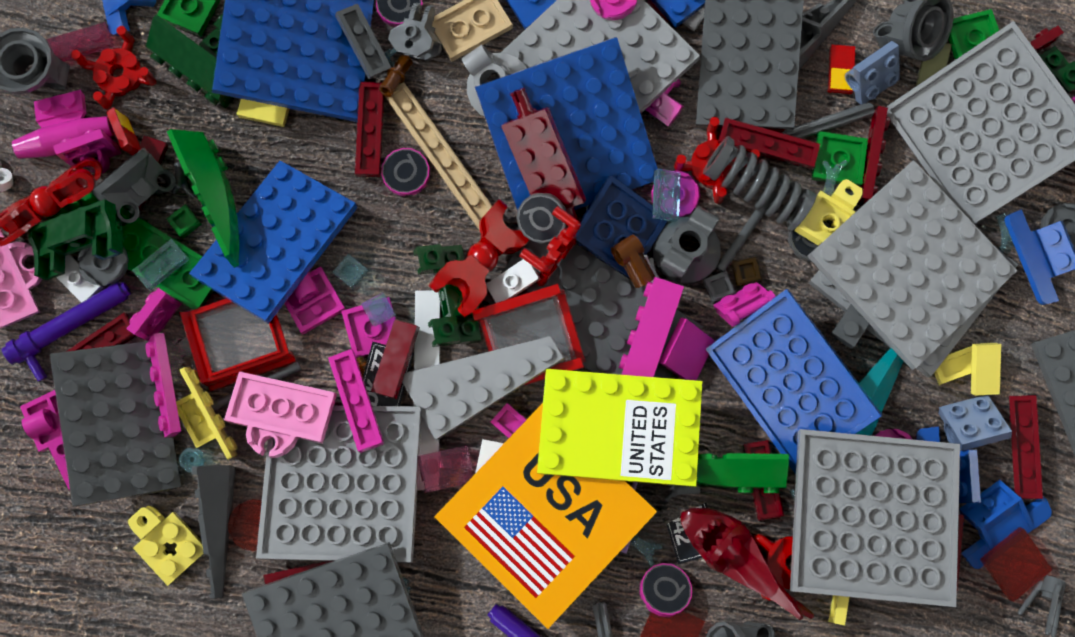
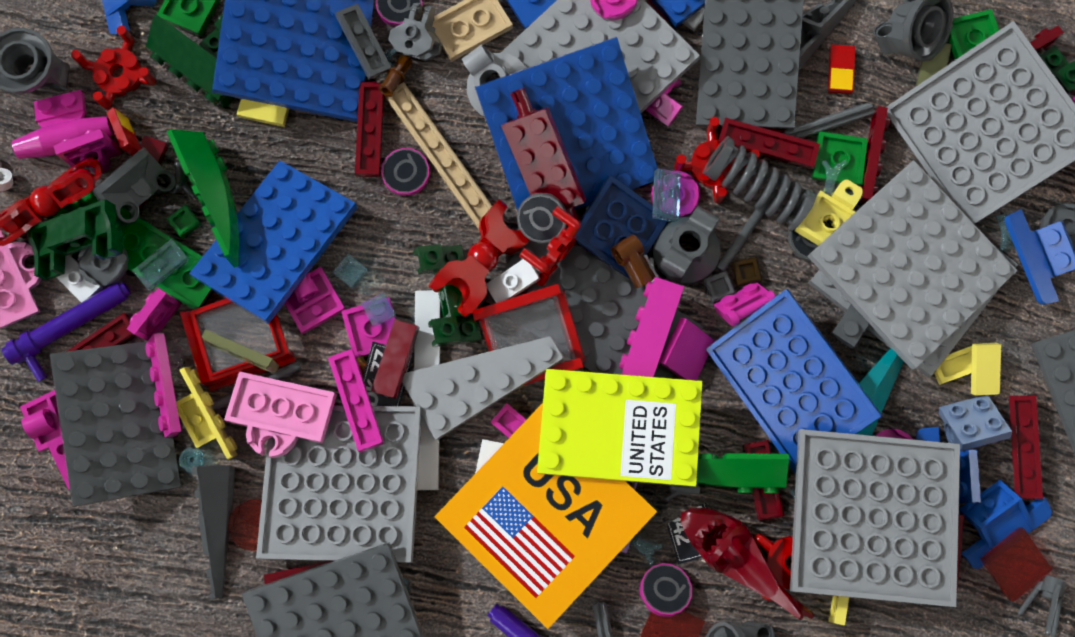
(84, 40): clear pink plate -> none
(155, 536): light yellow plate -> none
(240, 351): none -> olive tile
(445, 468): clear pink plate -> none
(875, 73): sand blue plate -> none

